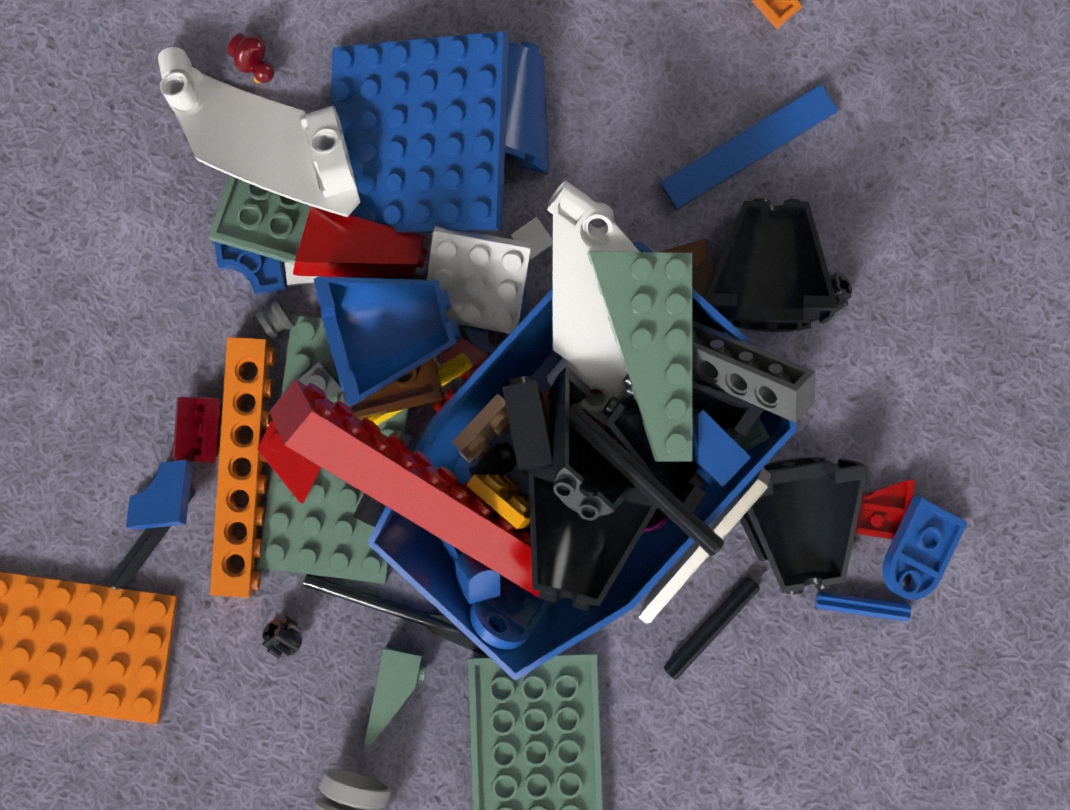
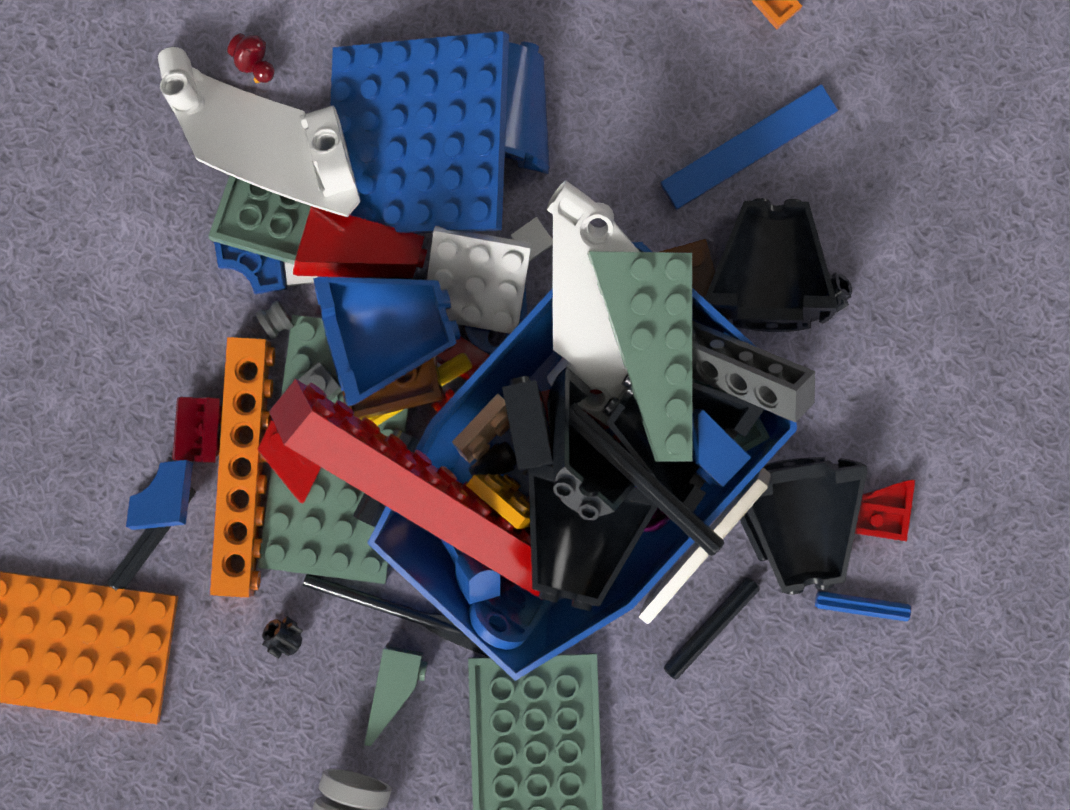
(921, 549): blue tile -> none

